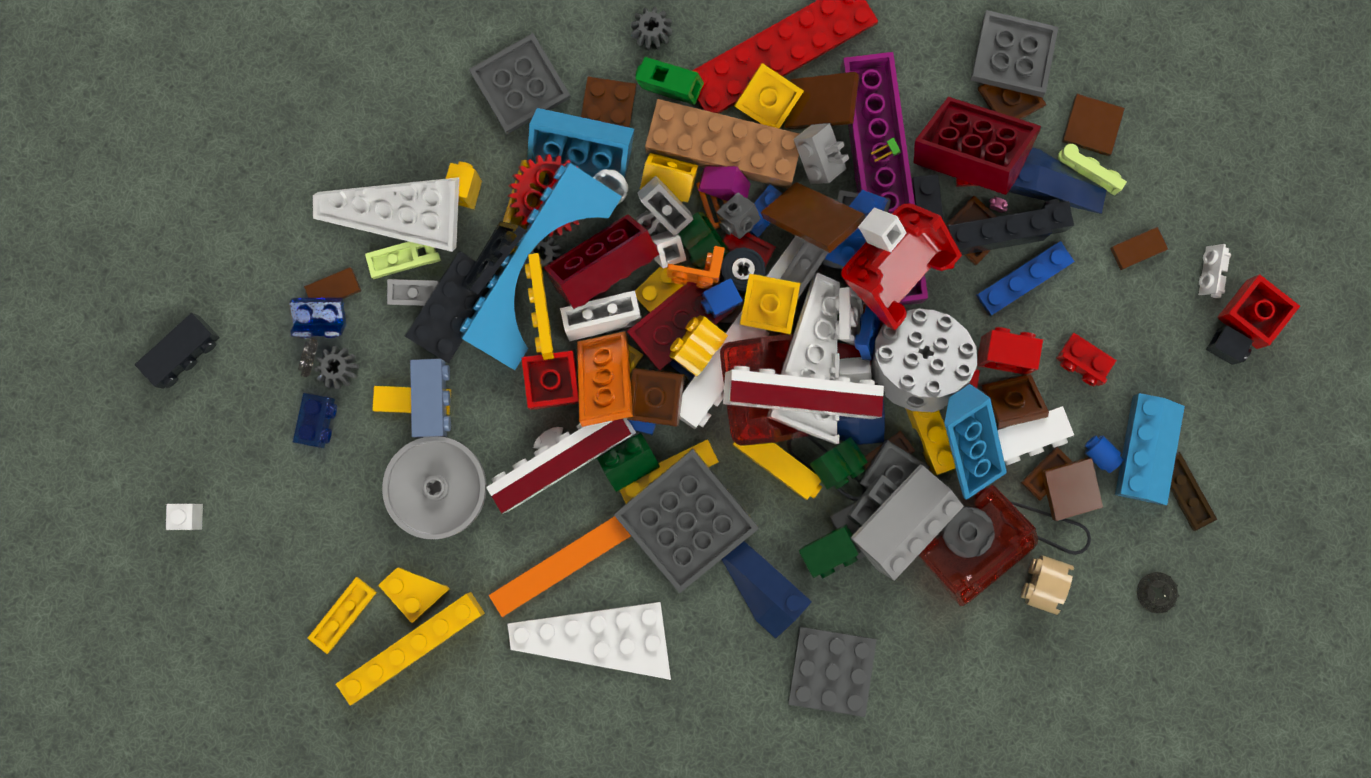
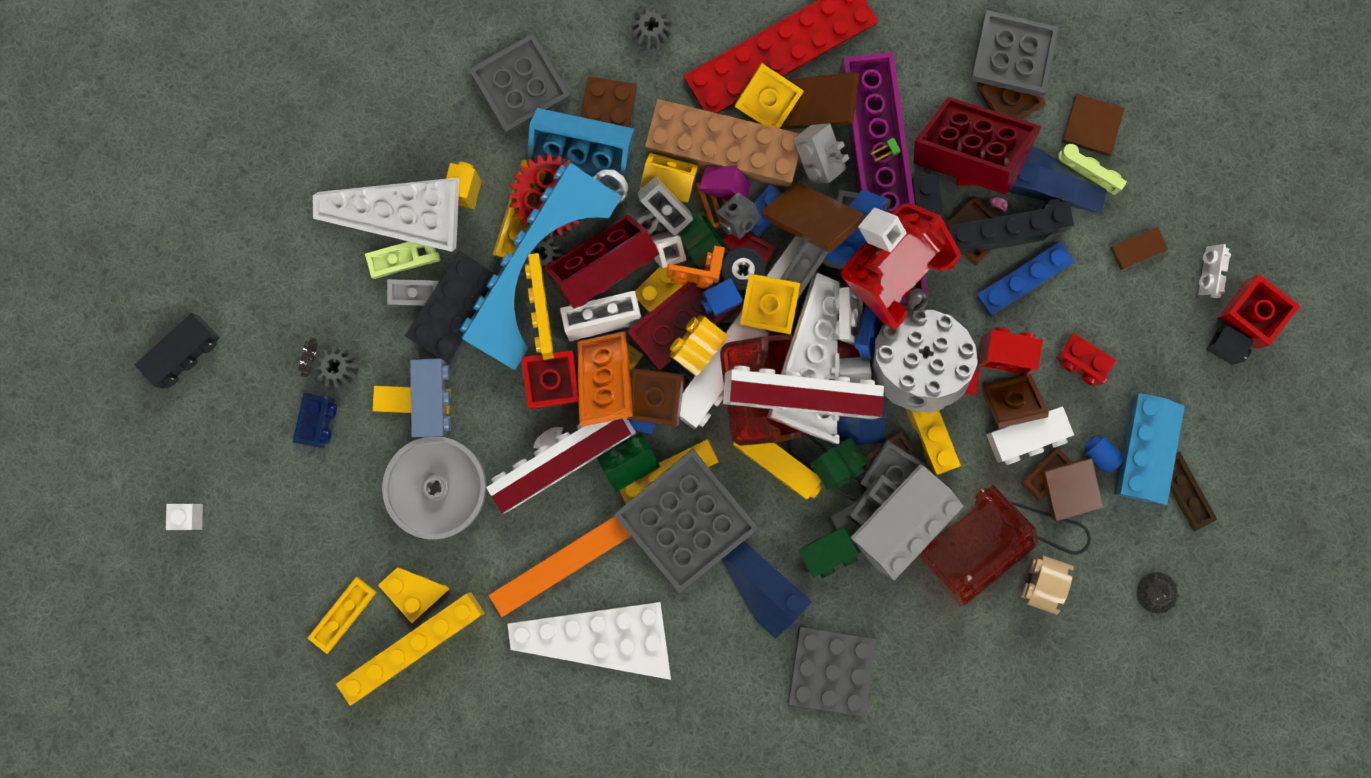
(317, 317): clear blue bracket -> none
(334, 286): reddish brown tile -> none
(493, 255): black wing -> none
(669, 80): green brick -> none
(914, 297): none -> dark grey hinge
(969, 533): dark grey tile -> none
(974, 440): dark azure slope -> none

